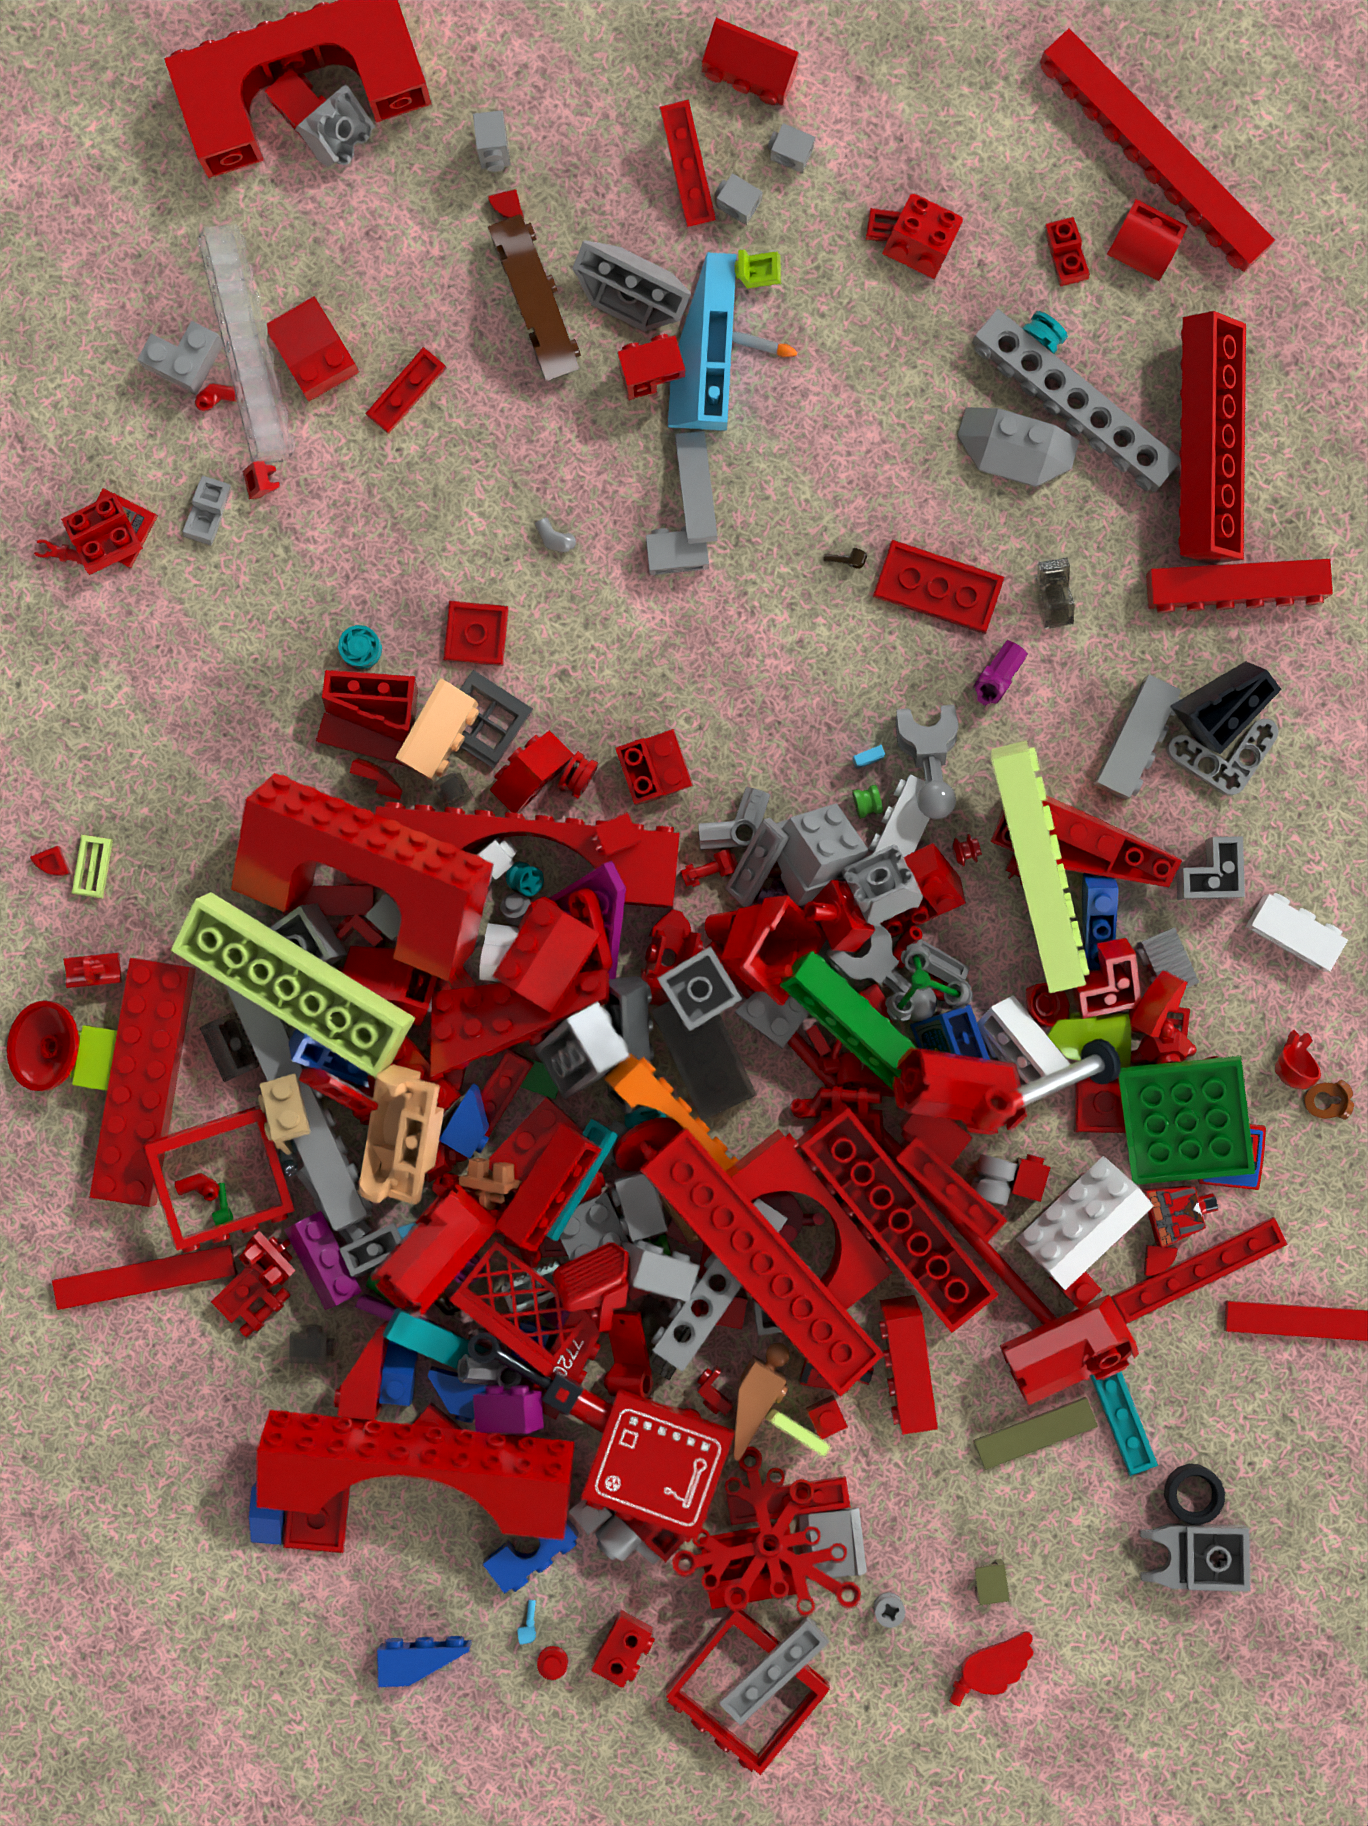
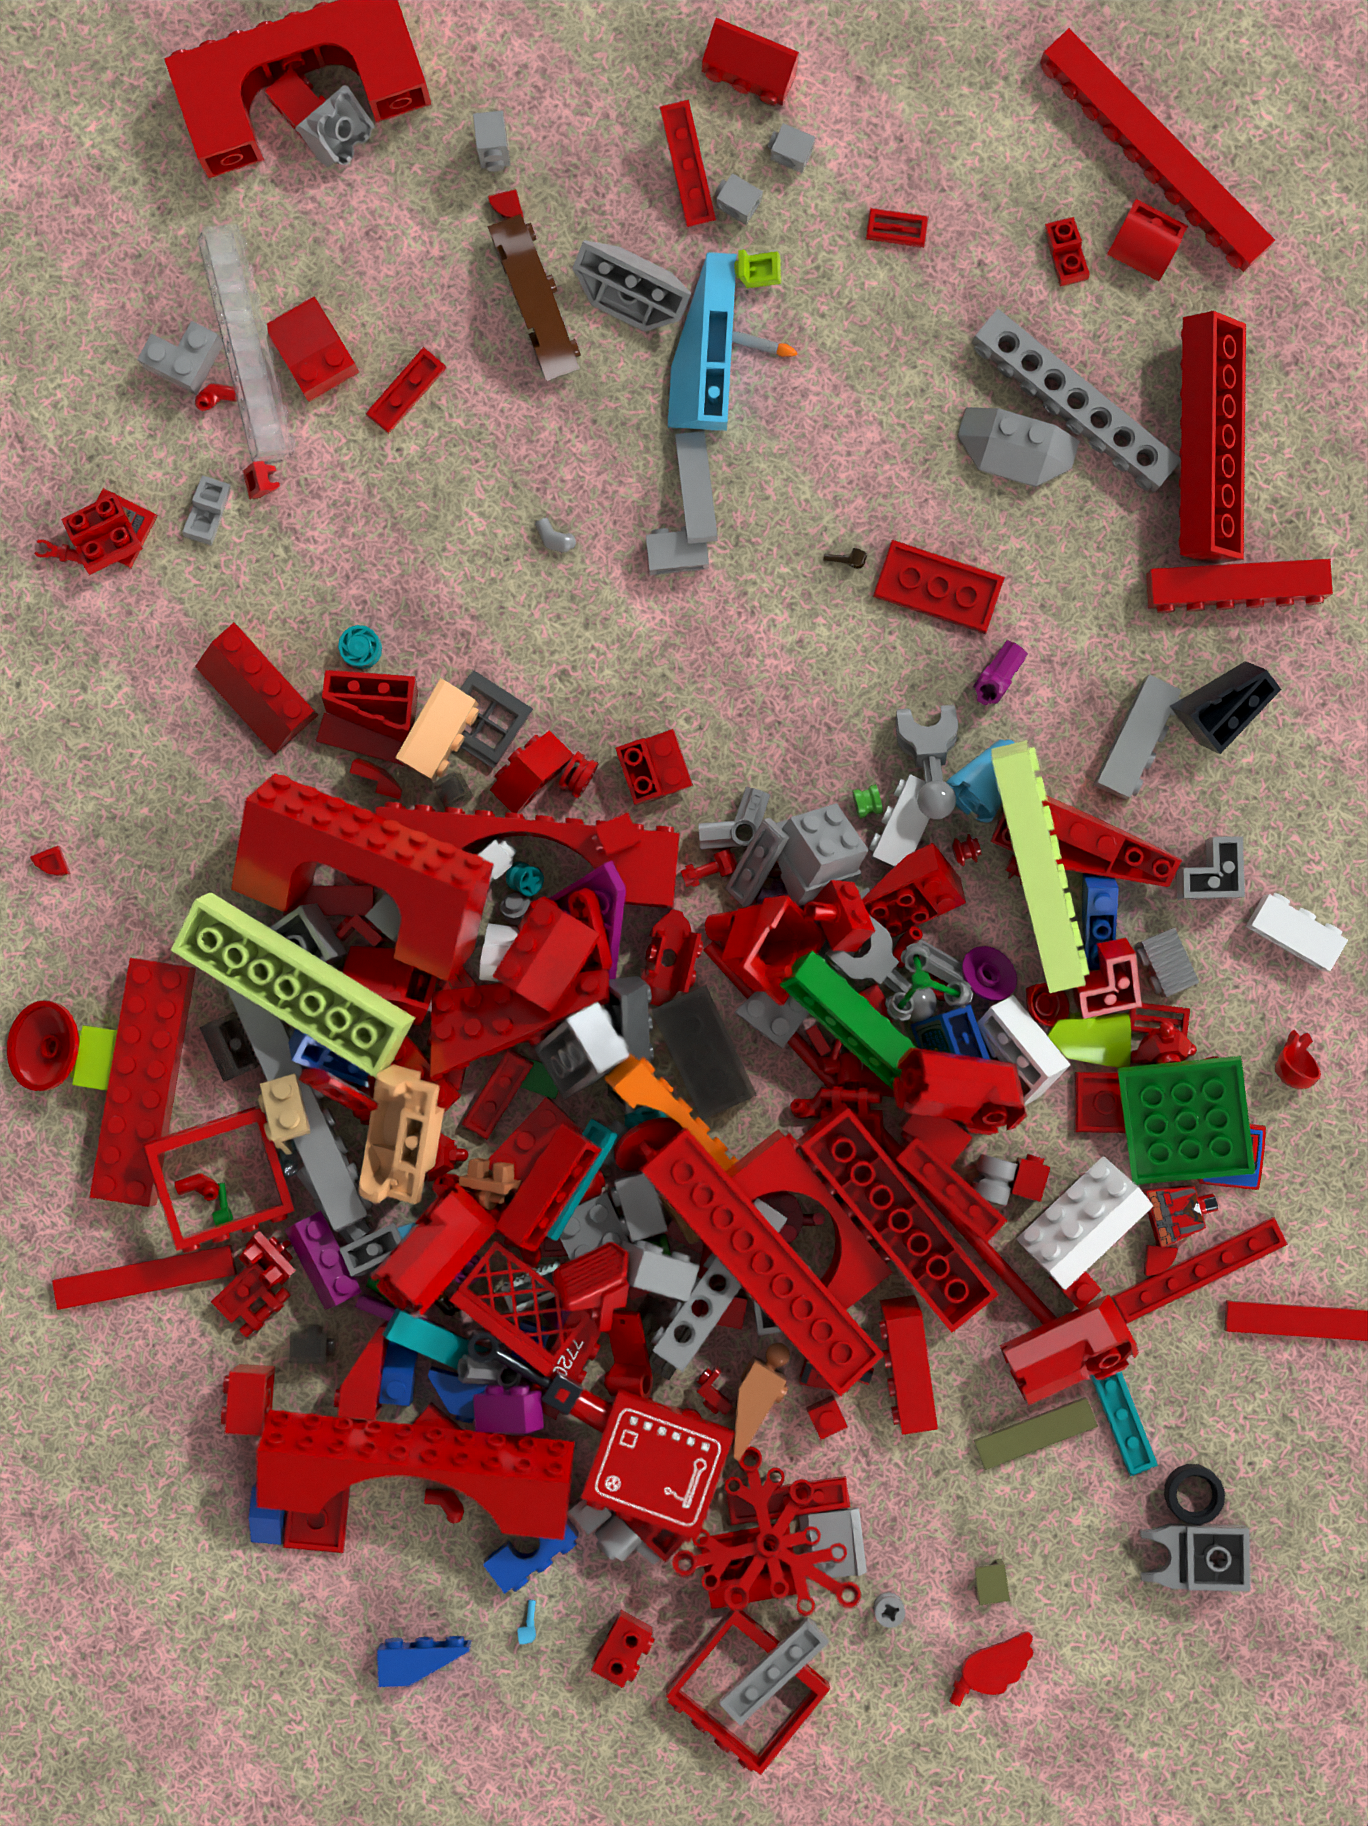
(93, 970): red hips -> none
(99, 893): yellowish green tile -> none
(248, 1398): none -> red brick
(255, 688): none -> red slope
(448, 1501): none -> red arm
(468, 1125): blue slope -> none
(476, 633): red tile -> none
(552, 1662): red wheel -> none
(650, 365): red brick -> none
(699, 988): light grey brick -> none
(797, 1432): yellowish green tile -> none
(868, 757): medium azure tile -> none
(883, 885): light grey slope -> none
(923, 235): red bracket -> none
(977, 786): none -> medium azure cone
(989, 973): none -> magenta dish
(1046, 331): teal wheel -> none
(1054, 594): clear smoke brick -> none
(1097, 1062): piece -> none
(1153, 1008): red slope -> none
(1233, 765): light grey beam -> none
(1342, 1109): dark orange piece -> none

